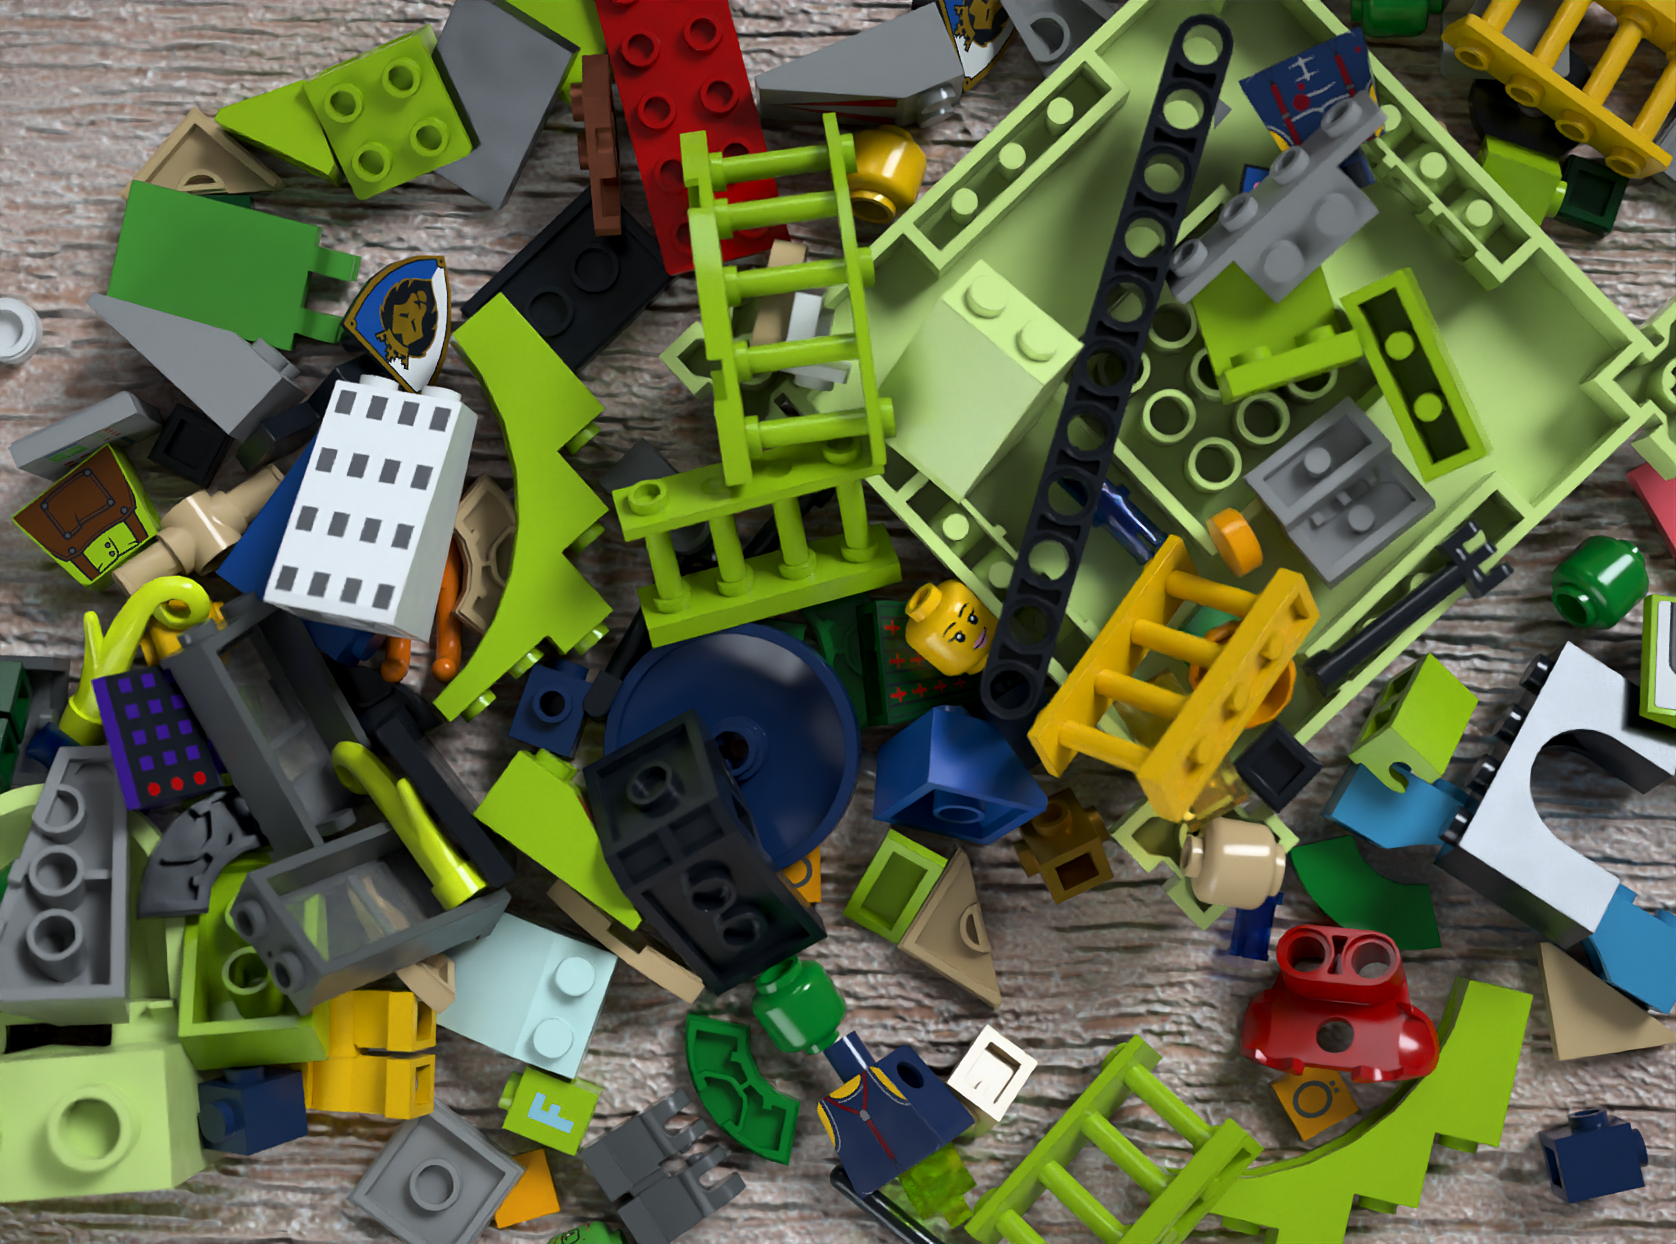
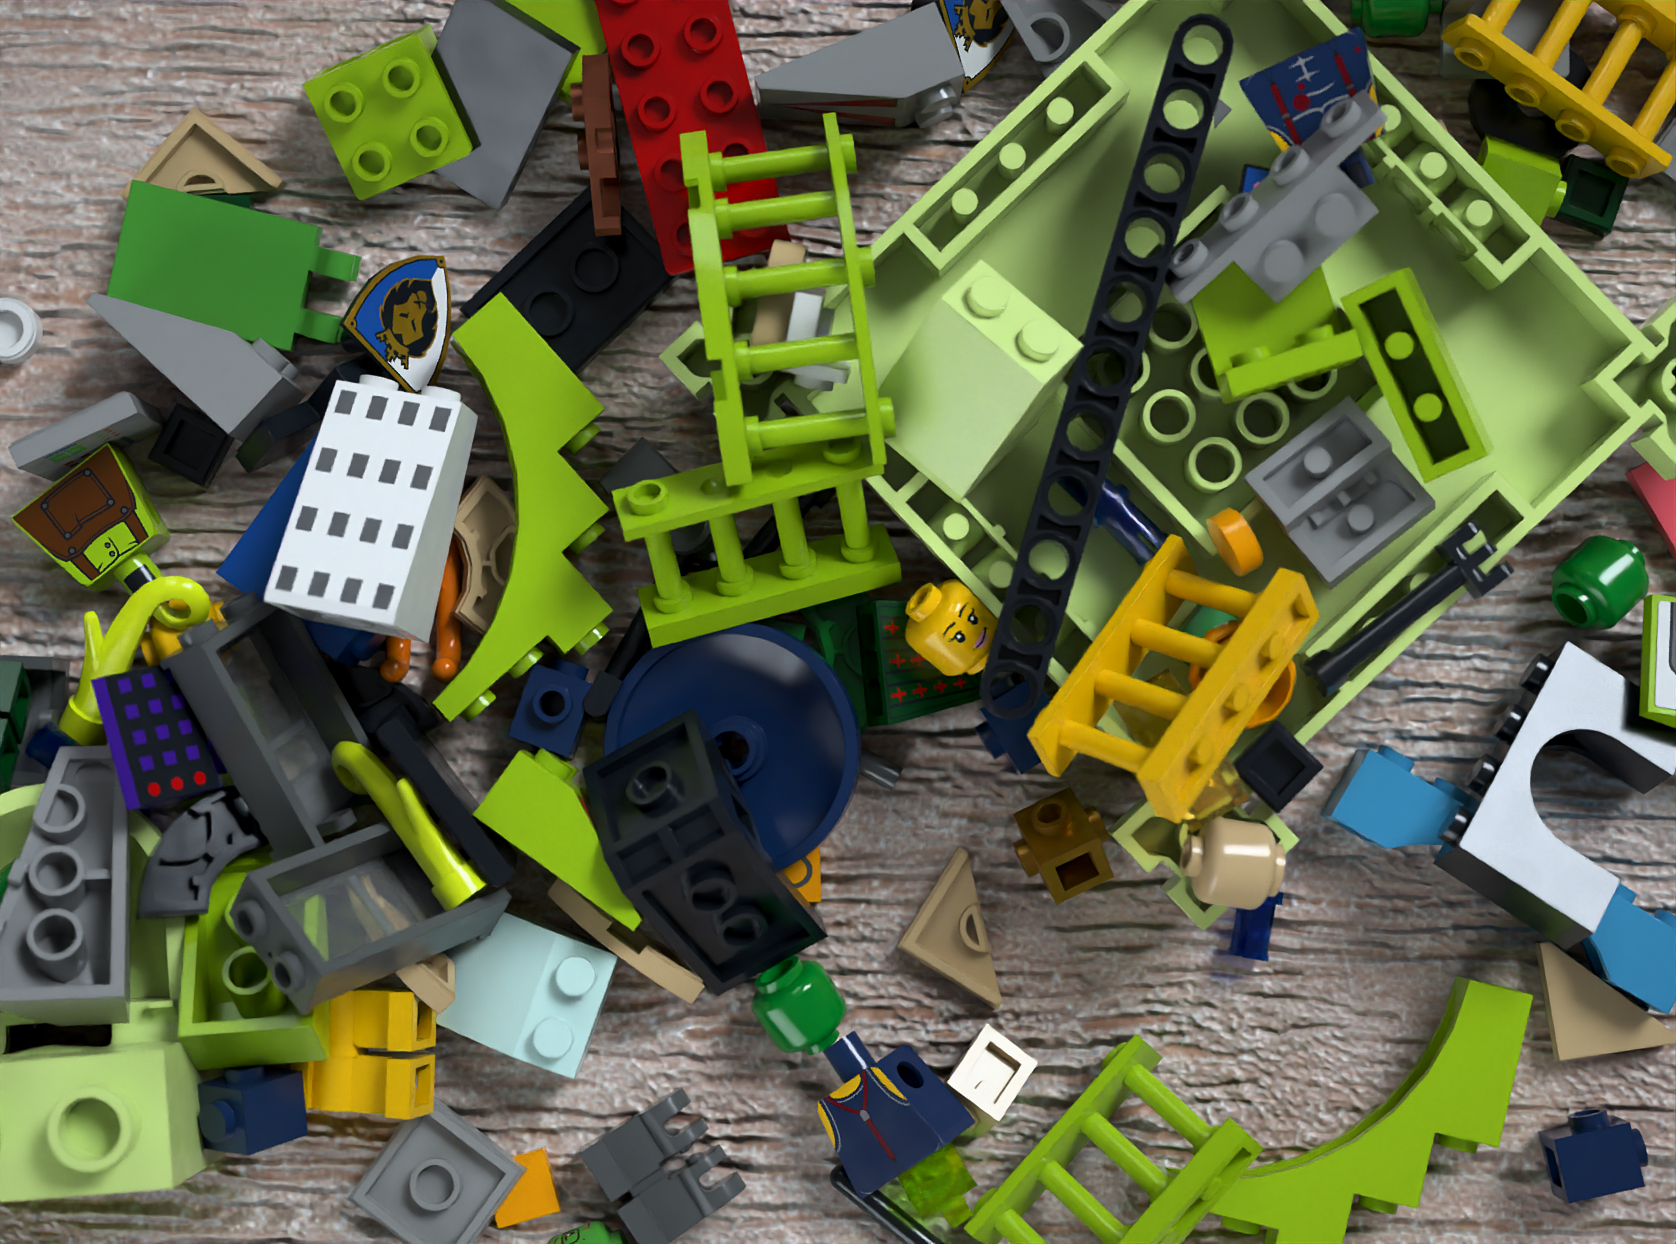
(199, 532): tan pin -> none
(286, 128): lime slope -> none
(549, 1107): lime brick -> none
(736, 1091): green tile -> none
(887, 174): yellow head -> none
(894, 885): lime slope -> none
(954, 779): blue slope -> none
(1314, 1100): light orange tile -> none
(1360, 898): green tile -> none
(1390, 1033): red piece -> none
(1415, 723): lime hinge -> none

